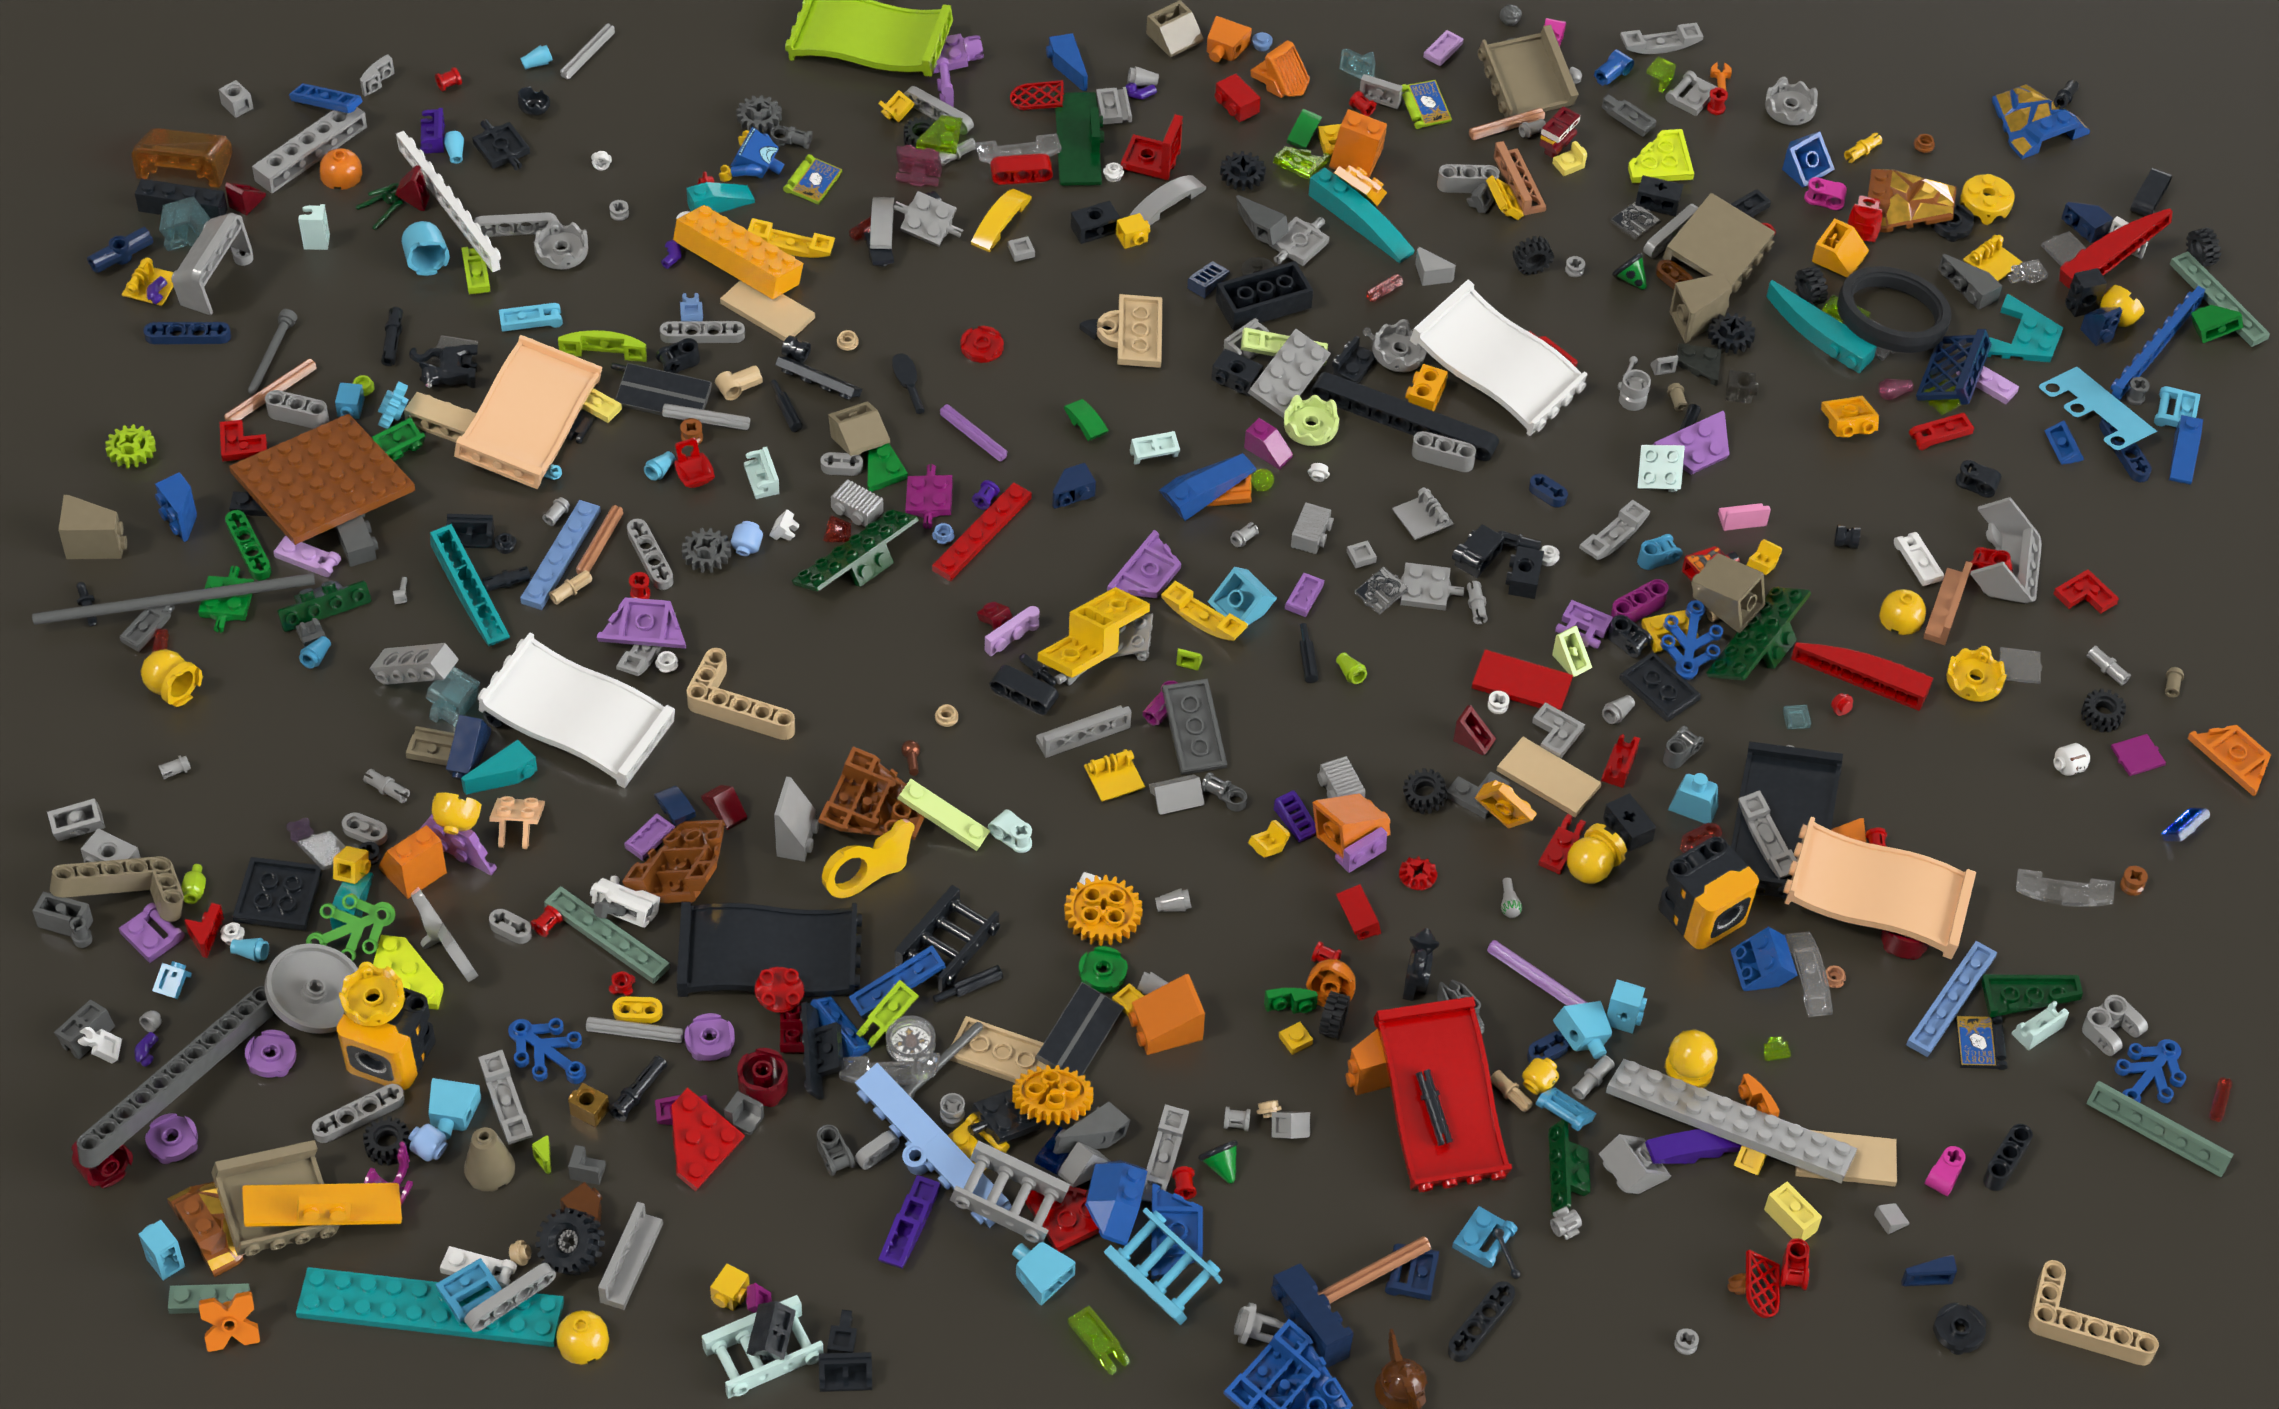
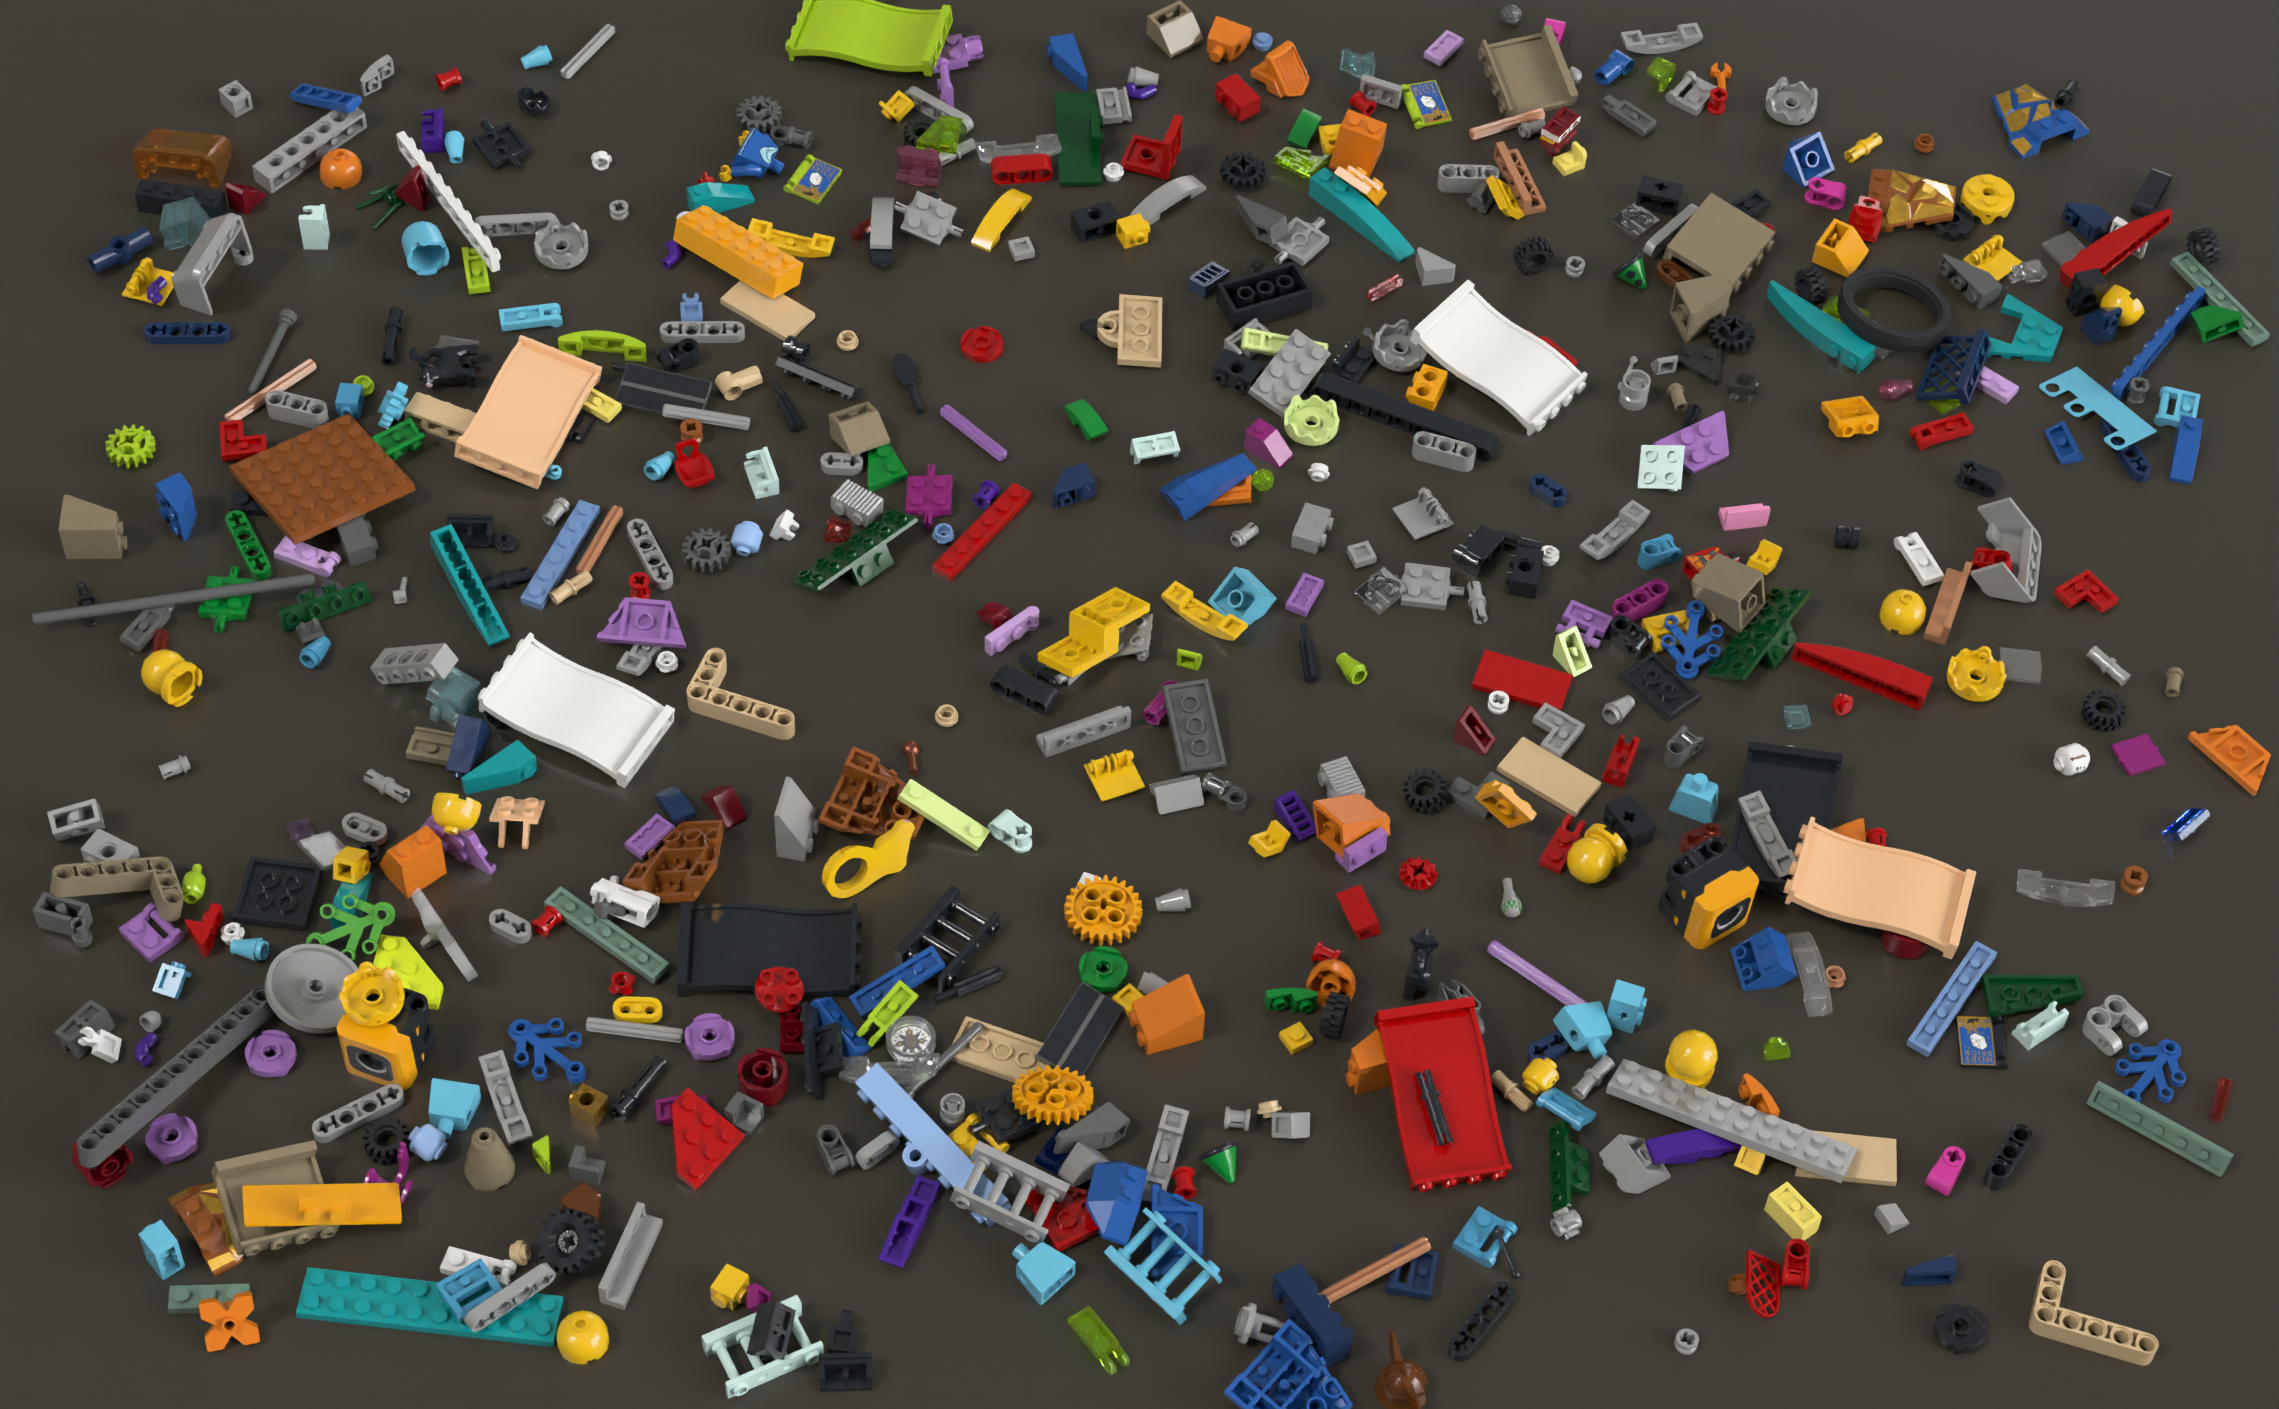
(1042, 105): red window -> none
(1148, 569): medium lavender wing -> none
(1663, 159): neon yellow plate -> none

